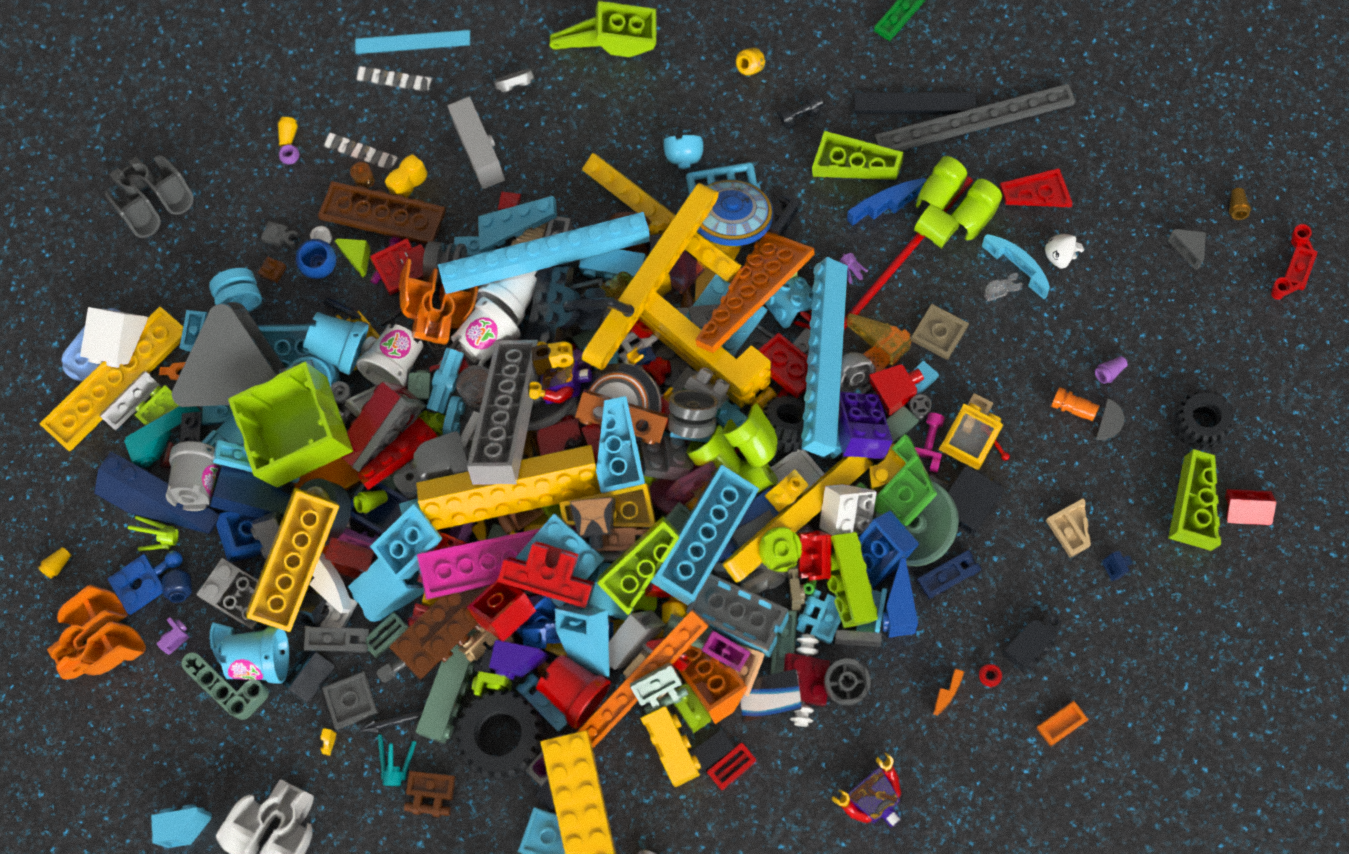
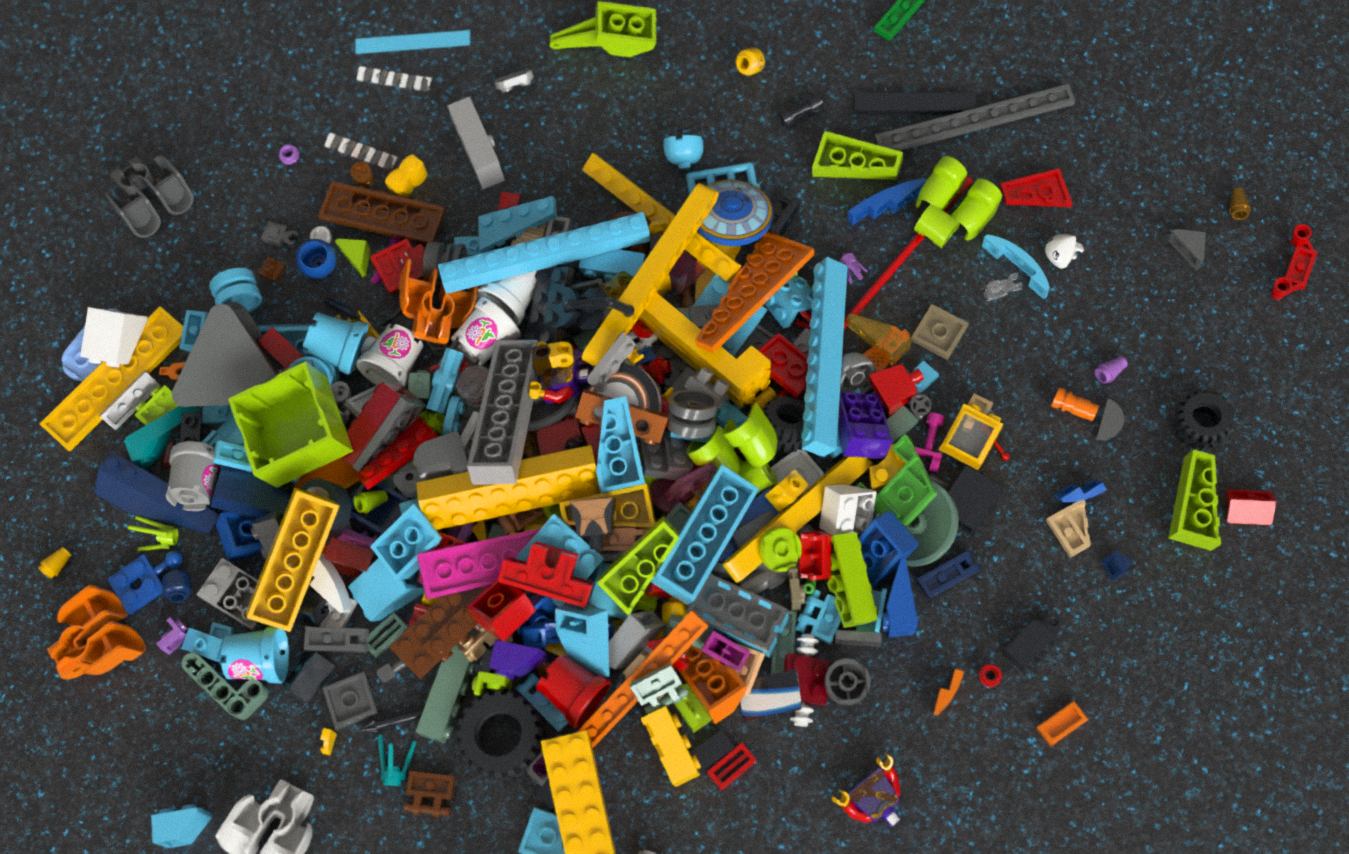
(203, 644): none -> medium azure plate
(279, 348): none -> red tile
(286, 130): yellow cone -> none
(611, 362): none -> light grey plate
(1074, 493): none -> blue slope

